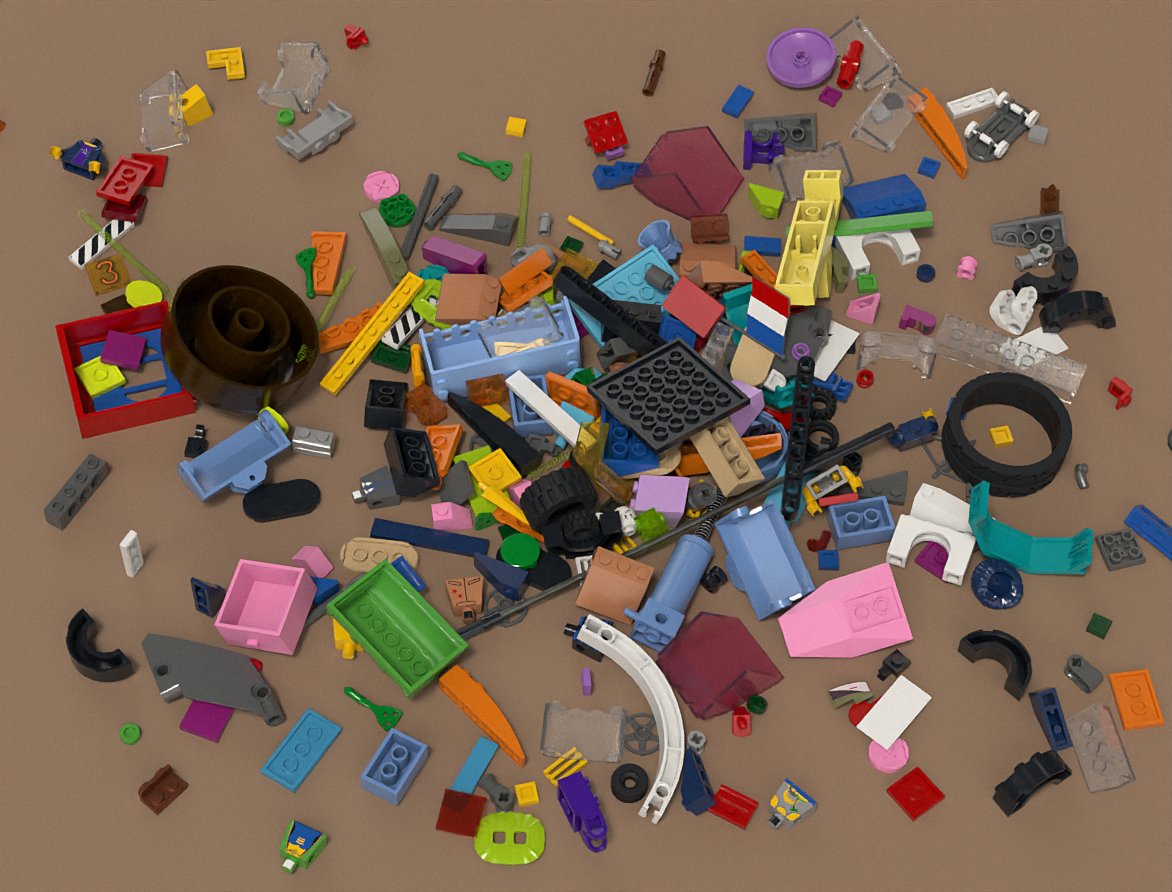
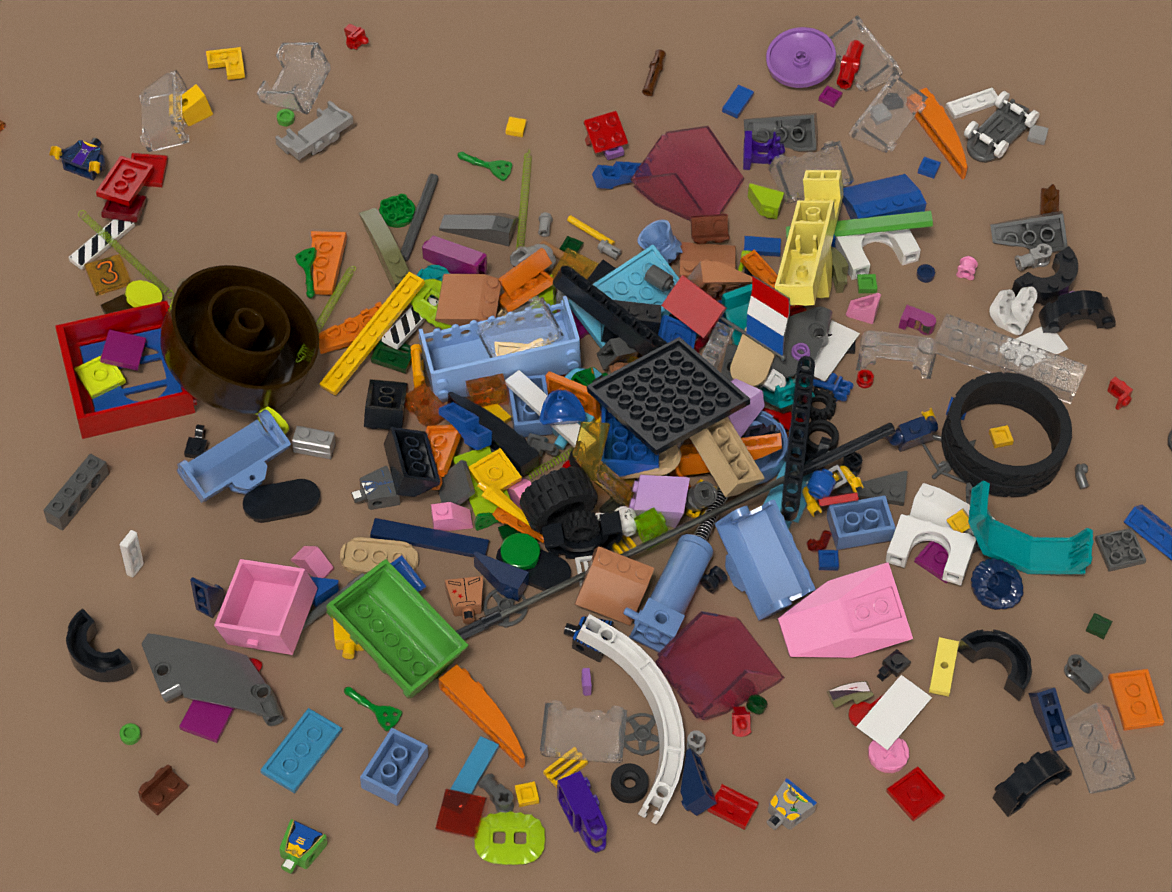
(380, 186): bright pink tile -> none
(447, 201): dark grey pin -> none
(467, 425): none -> blue slope
(561, 408): none -> blue hat
(821, 484): none -> blue head
(946, 658): none -> light yellow tile
(959, 521): none -> yellow tile

